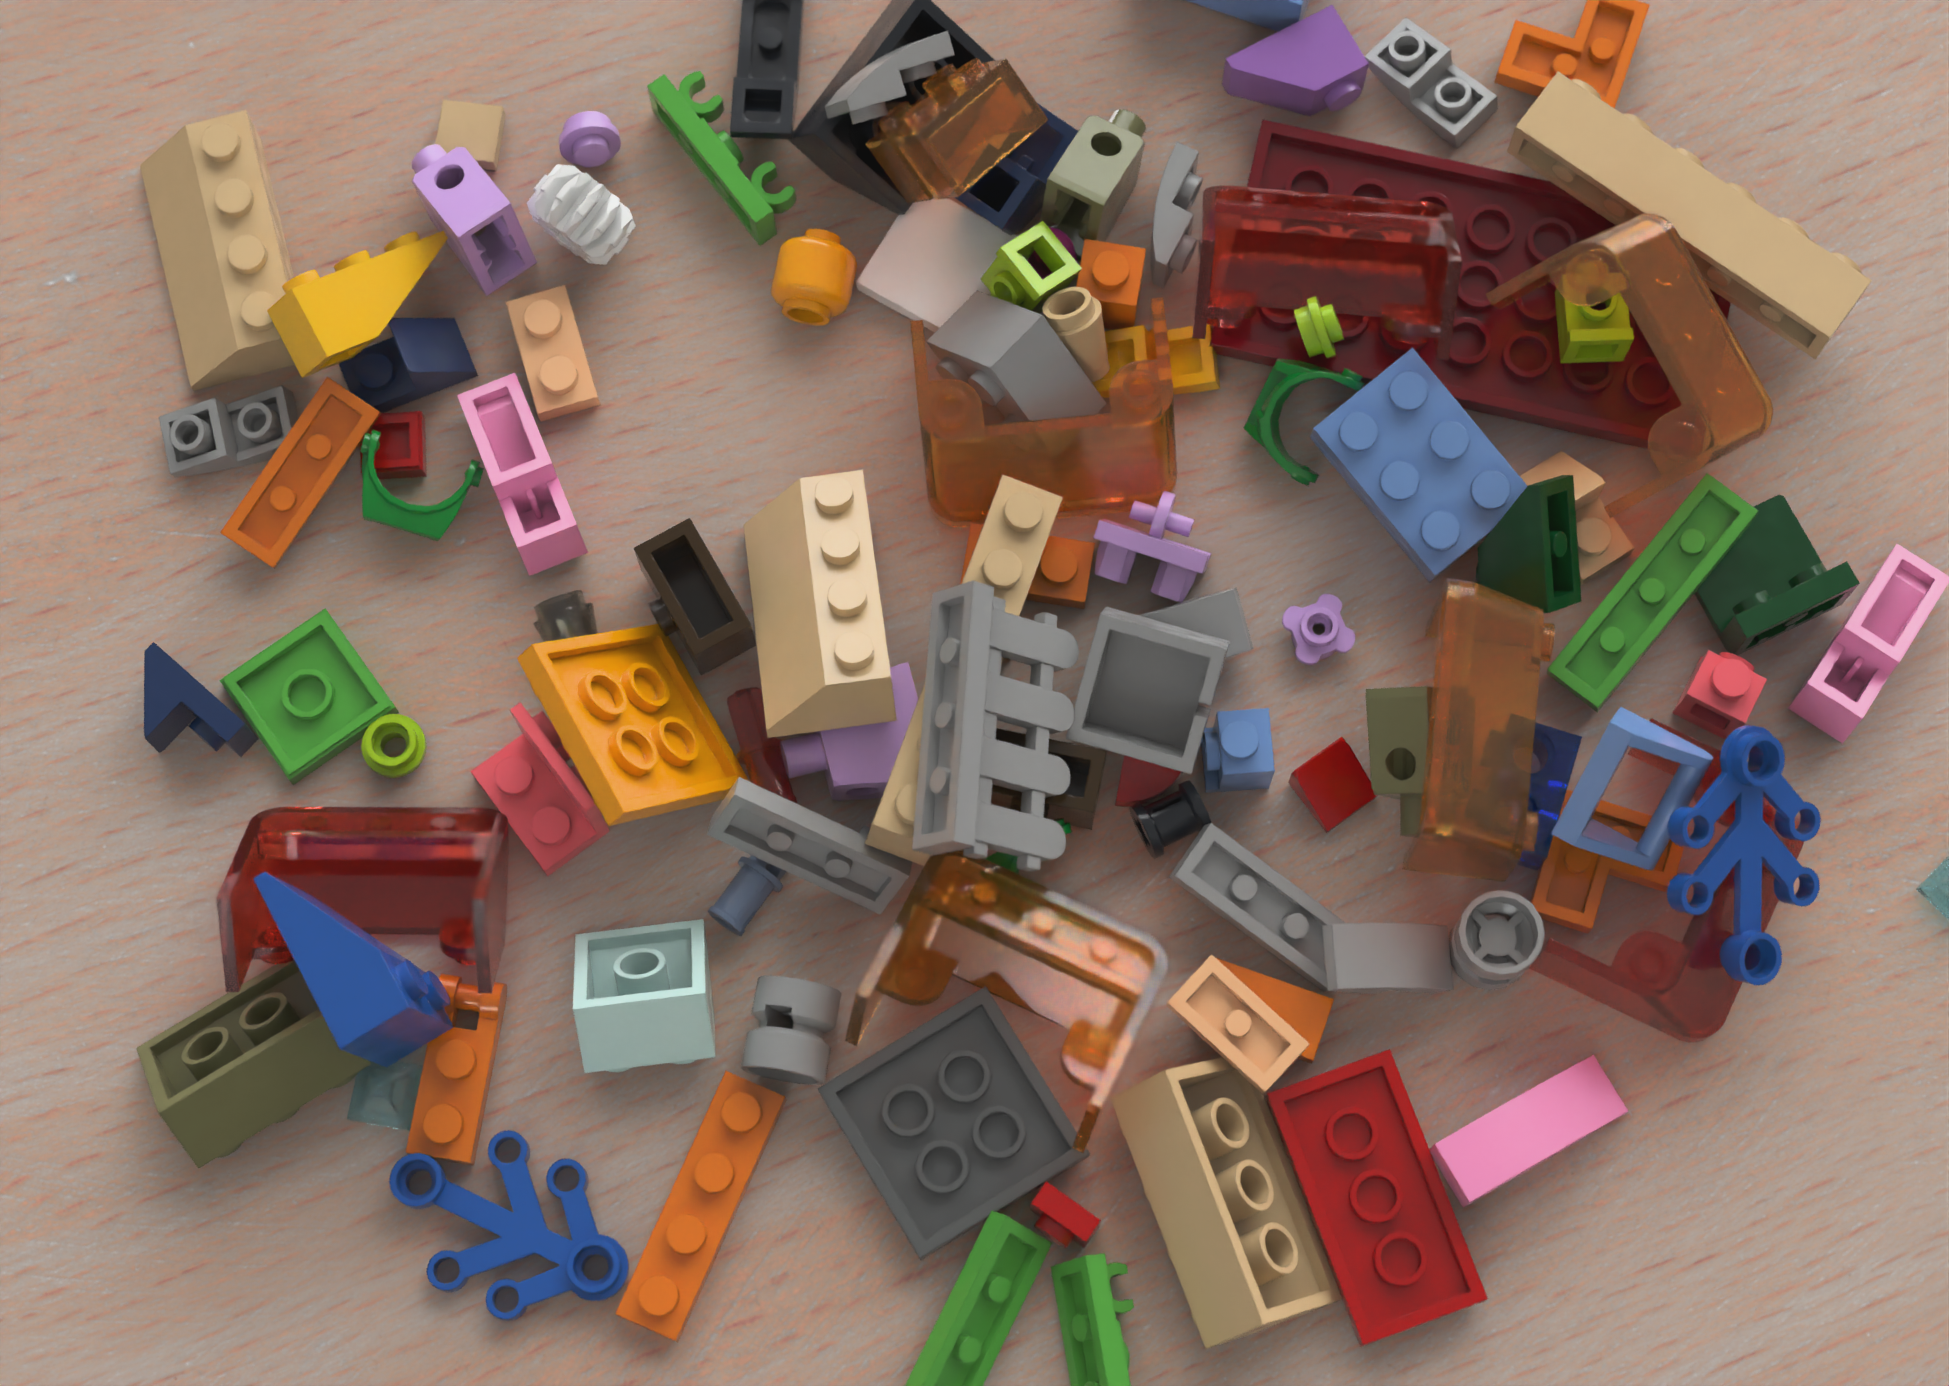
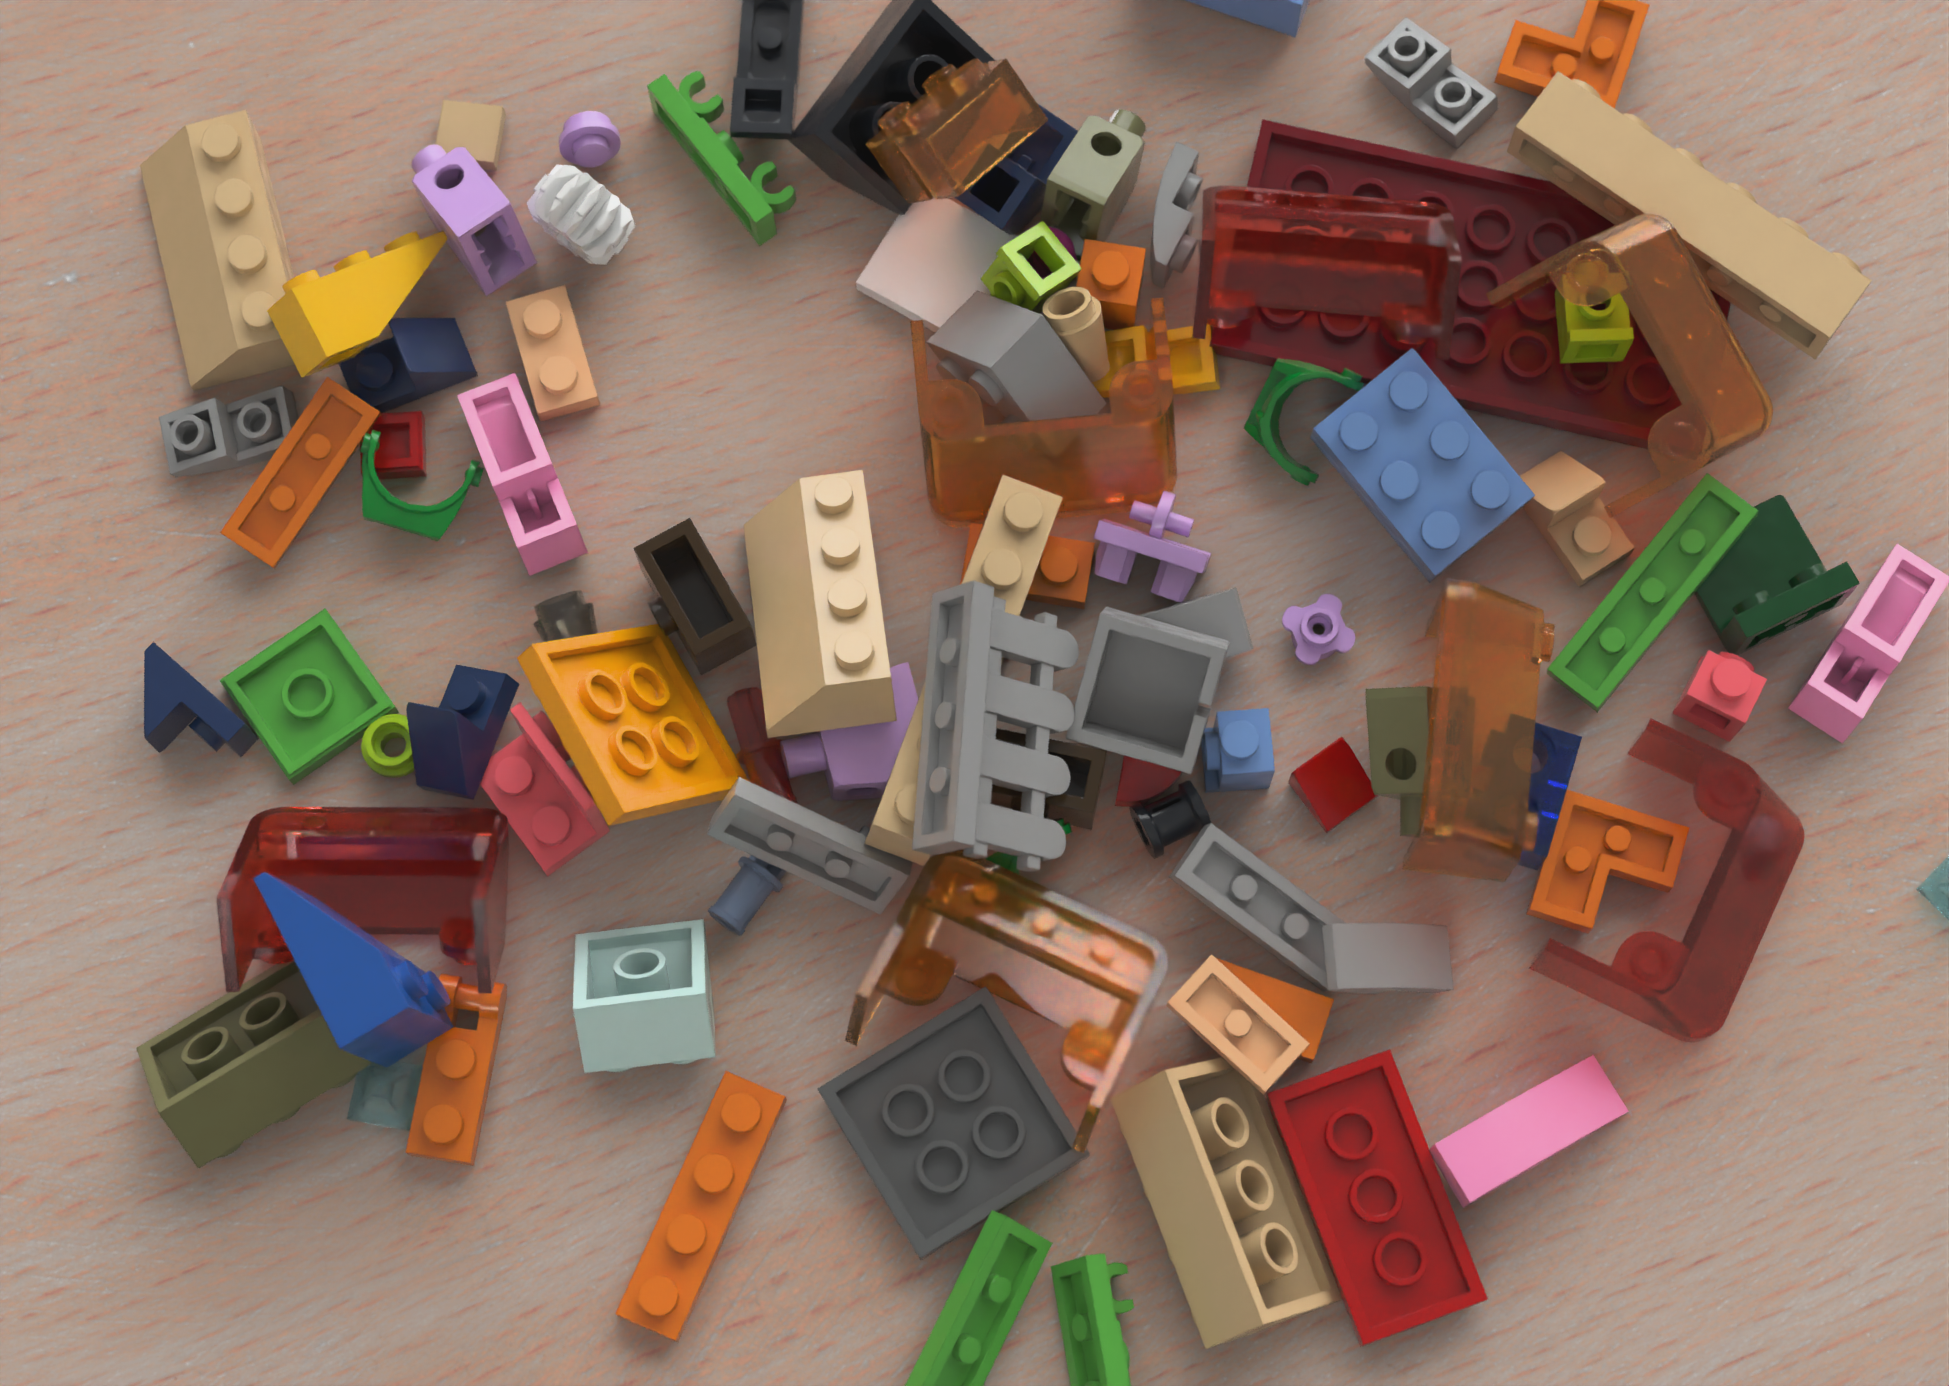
(458, 738): none -> dark blue slope
(519, 1232): blue plant -> none
(791, 1030): light grey wheel -> none
(813, 277): light orange head -> none
(883, 79): light grey slope -> none
(1063, 1218): red plate -> none
(1300, 67): medium lavender slope -> none
(1318, 328): lime plate -> none
(1496, 940): light grey wheel -> none
(1535, 548): dark green slope -> none
(1631, 730): medium blue tile -> none
(1745, 848): blue plant -> none

